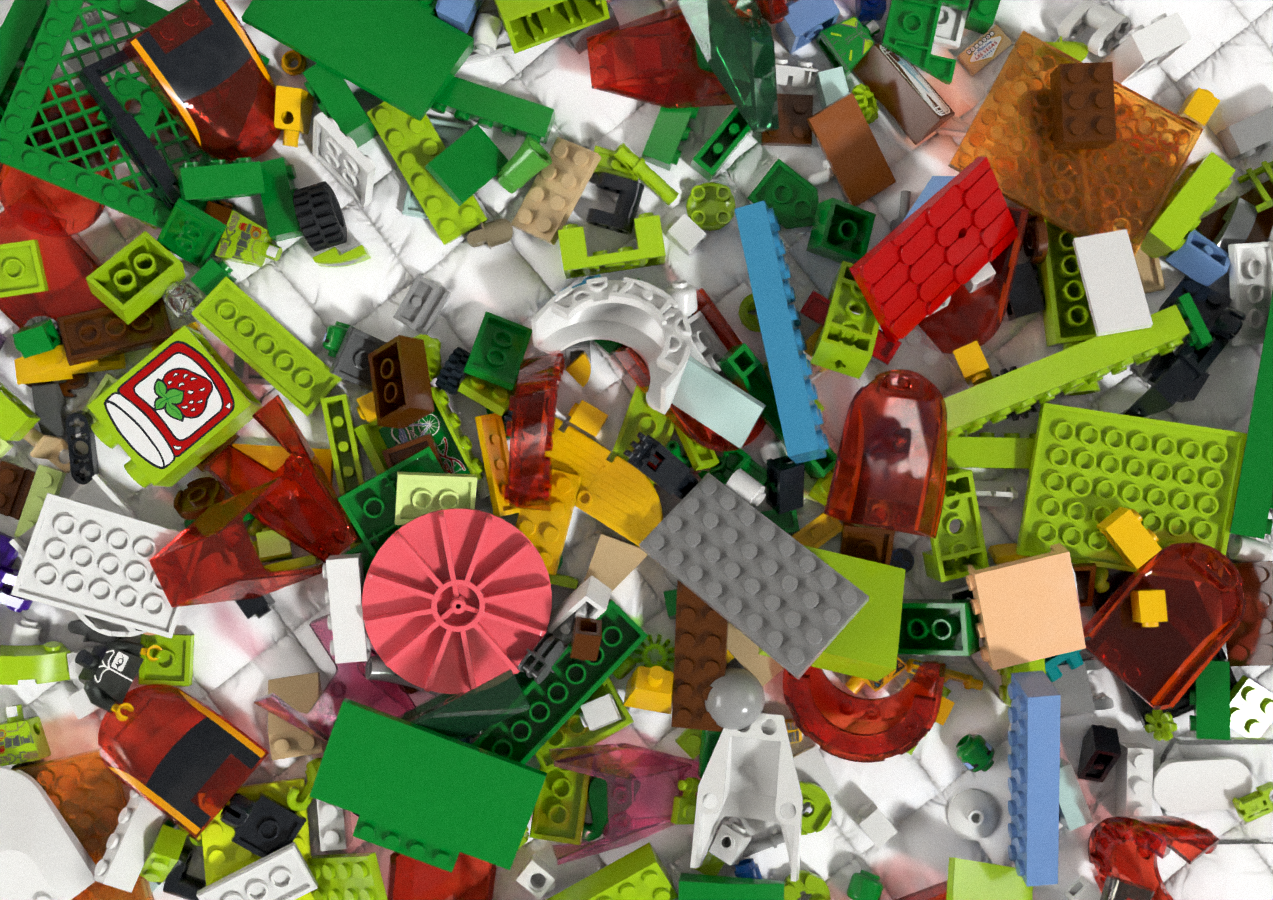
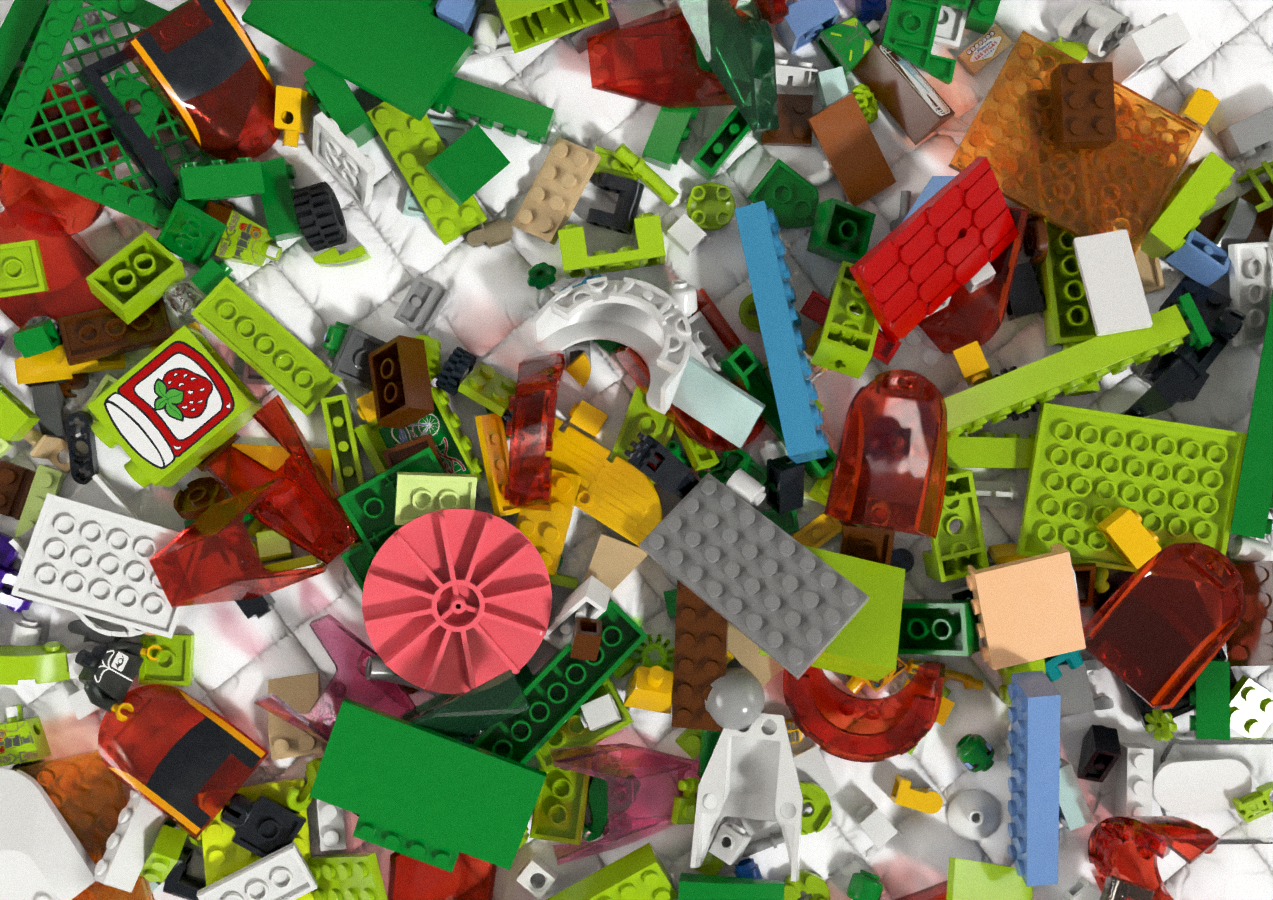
(288, 58): yellow plate -> none
(346, 620): white brick -> none
(498, 351): green plate -> none
(523, 165): bright green plant -> none
(541, 275): none -> green plant
(543, 654): dark grey arm -> none
(916, 798): none -> yellow leg
(1149, 607): yellow brick -> none

